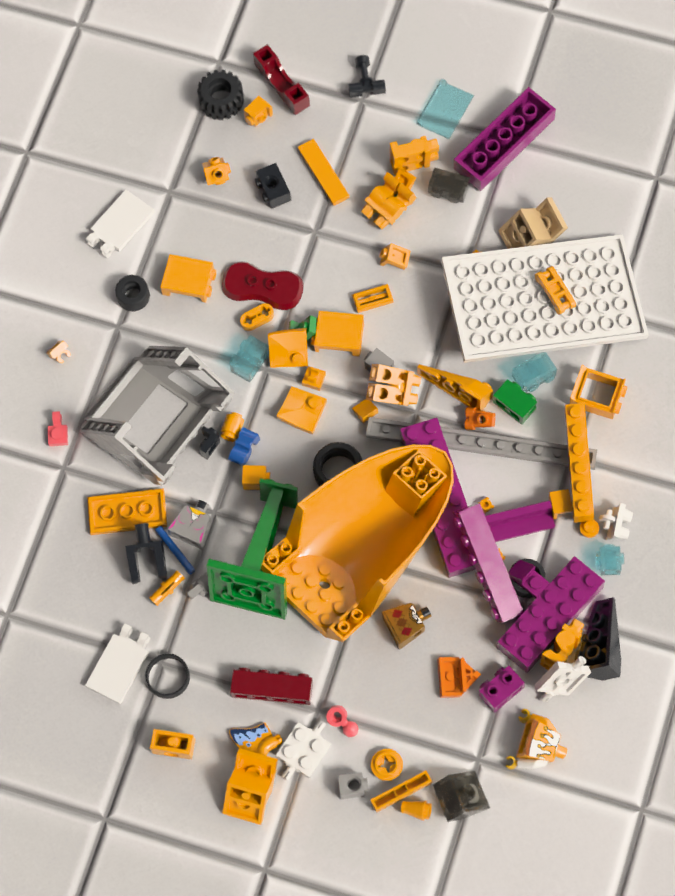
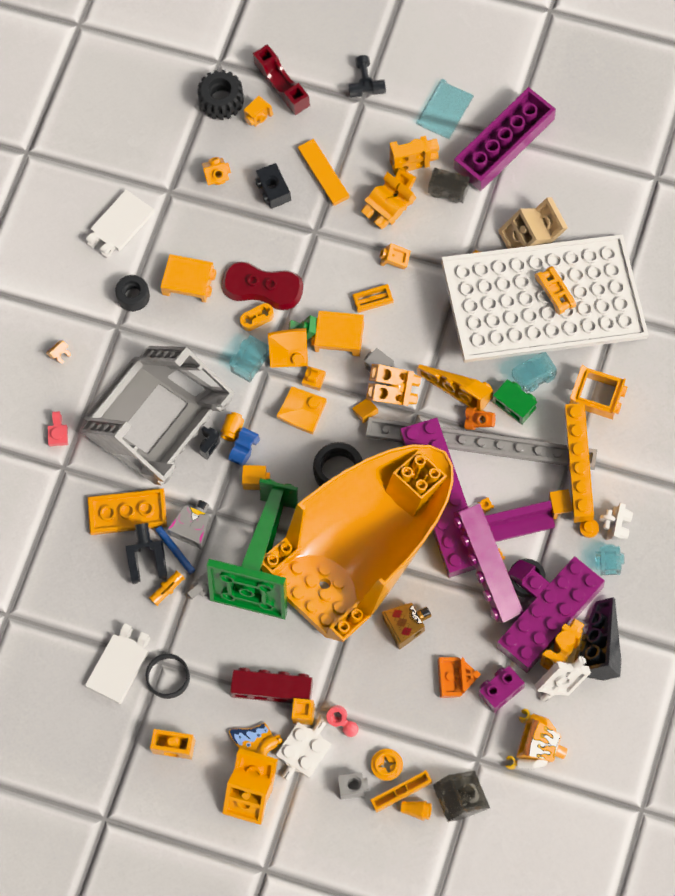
(303, 711): none -> light orange panel

